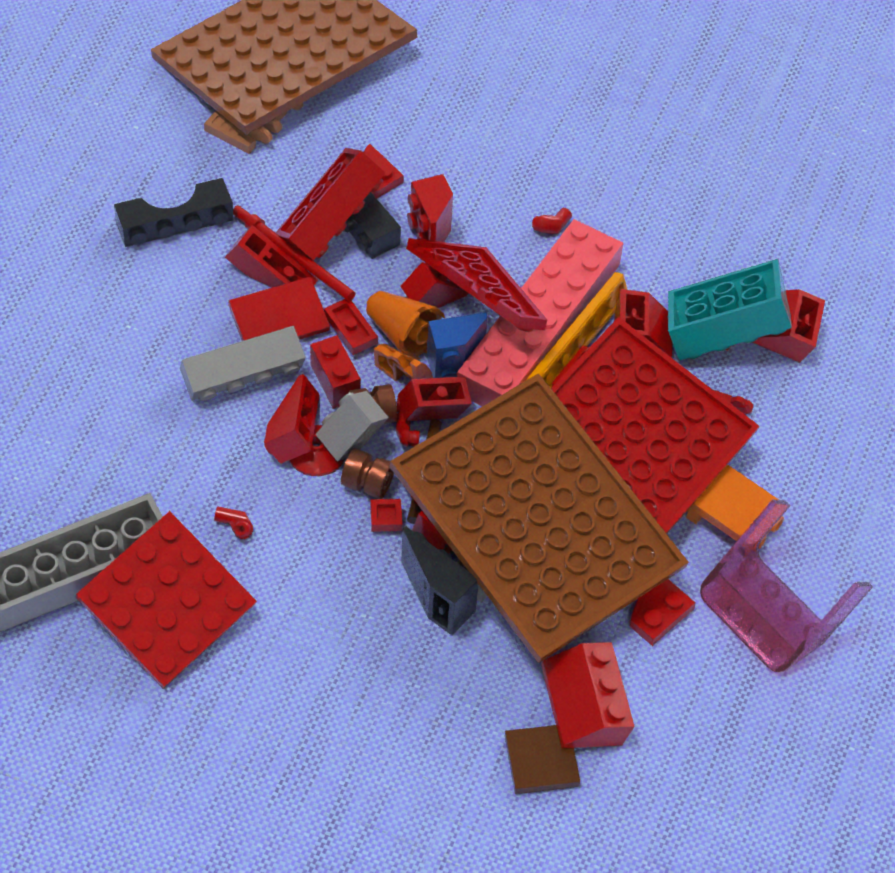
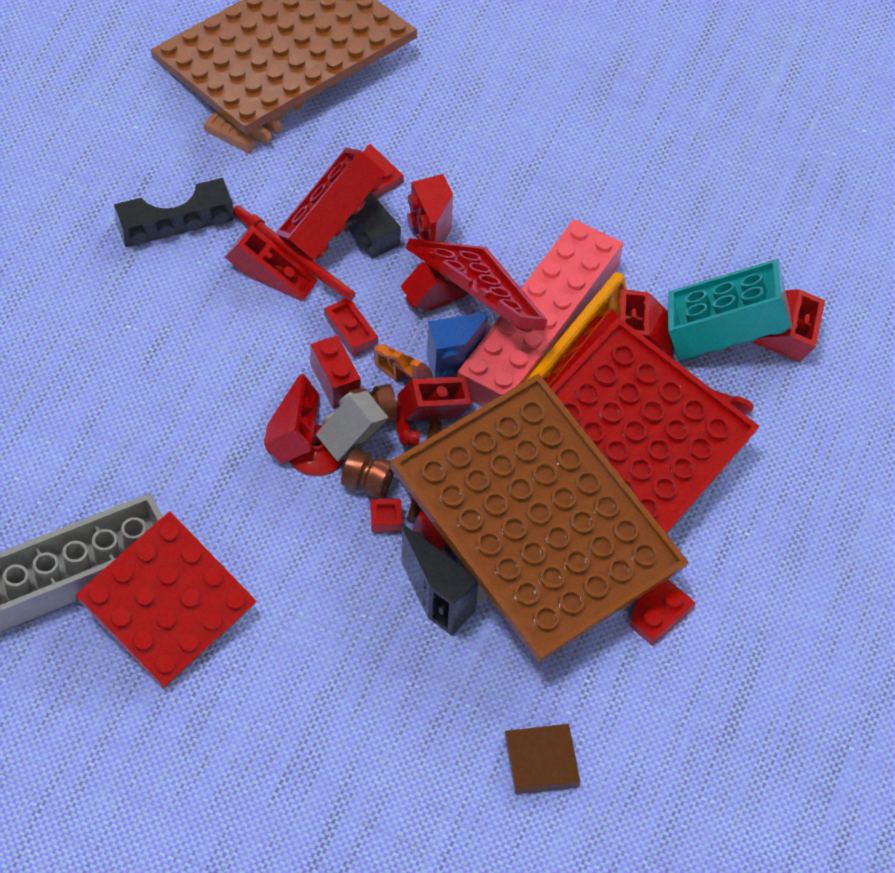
(237, 519): red arm -> none
(242, 363): light grey brick -> none
(280, 308): red tile -> none
(403, 321): orange cone -> none
(552, 224): red arm -> none
(588, 337): none -> red plate
(588, 696): red slope -> none
(732, 504): orange panel -> none
(763, 608): clear pink windscreen -> none

